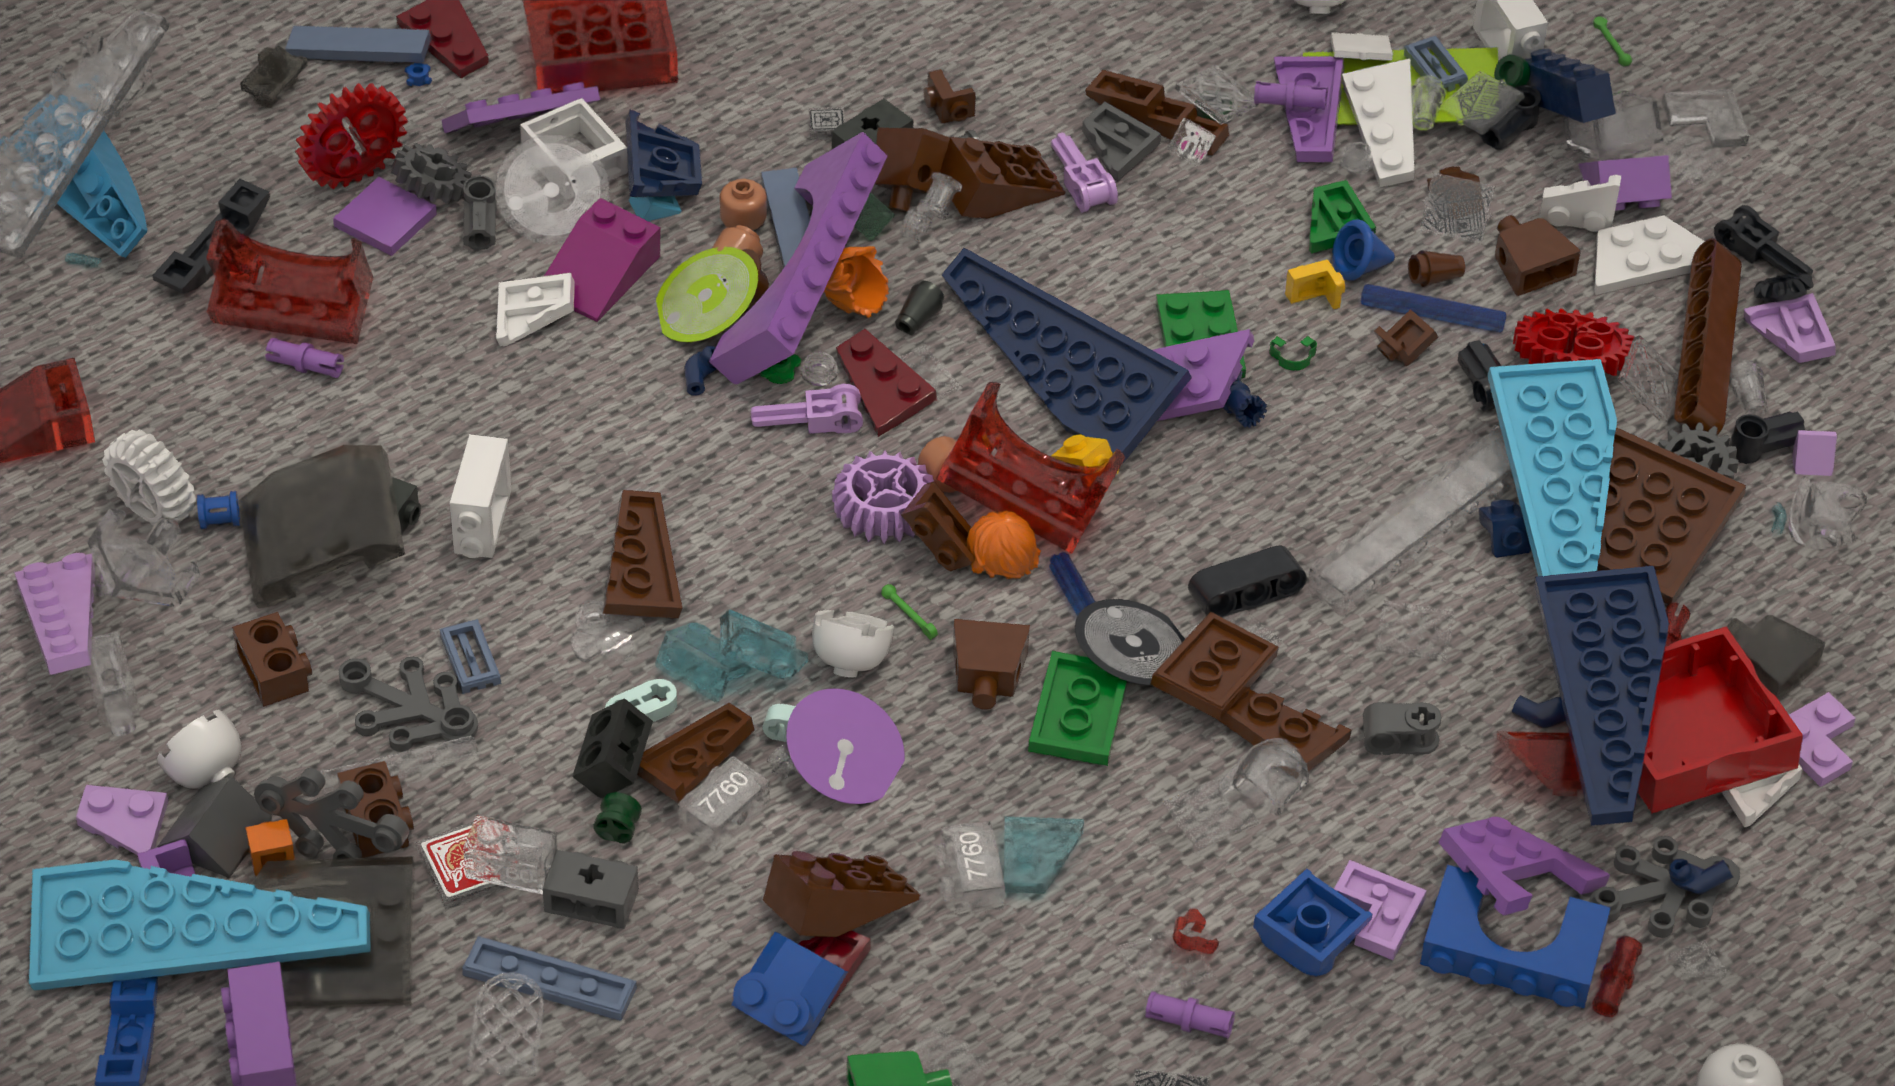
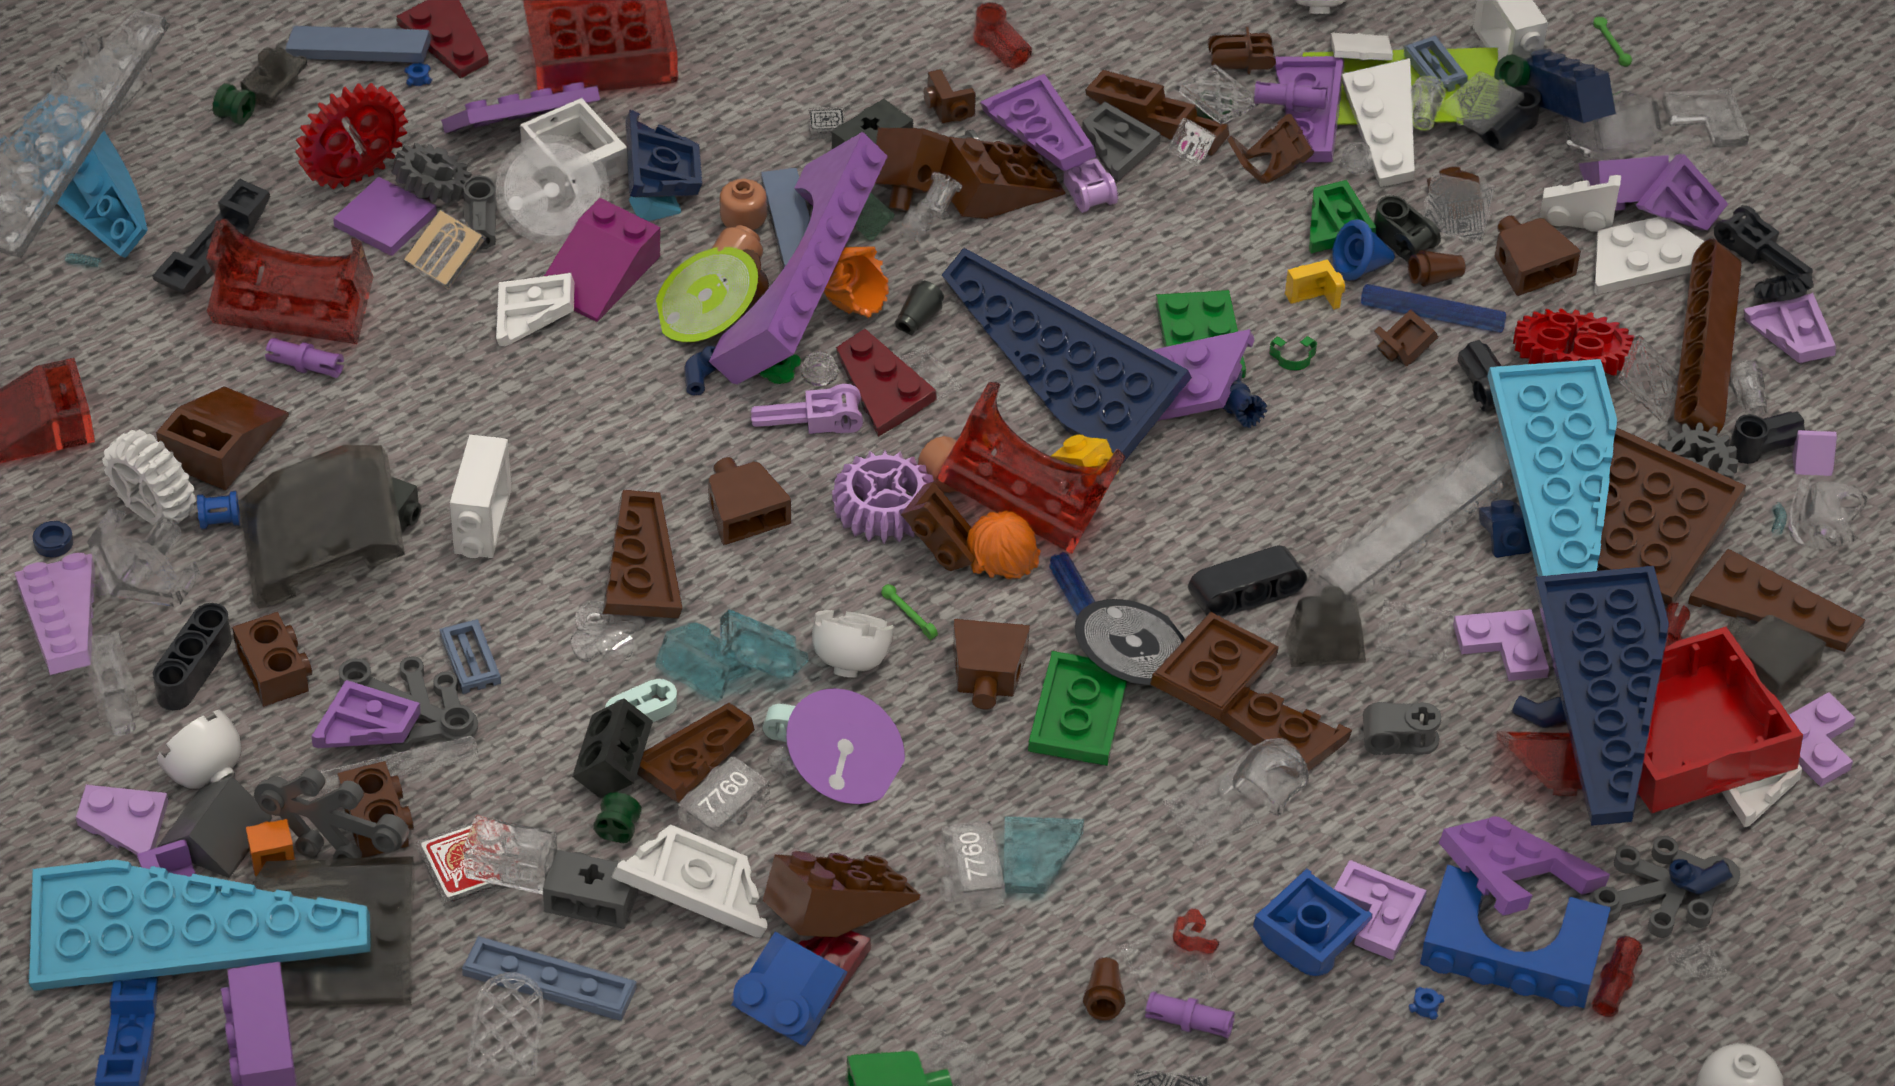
(53, 539): none -> dark blue tile
(192, 656): none -> black beam
(219, 434): none -> reddish brown slope
(233, 103): none -> dark green wheel
(365, 718): none -> medium lavender wing
(444, 249): none -> piece
(696, 877): none -> white wing
(746, 500): none -> reddish brown torso
(999, 36): none -> clear red piece
(1042, 121): none -> medium lavender wing
(1104, 990): none -> reddish brown cone
(1242, 51): none -> reddish brown arm
(1284, 143): none -> reddish brown piece
(1326, 630): none -> clear smoke torso
(1403, 226): none -> pearl dark grey piece
(1426, 1002): none -> blue piece
(1511, 634): none -> lavender plate
(1683, 196): none -> medium lavender wing
(1754, 591): none -> reddish brown wing

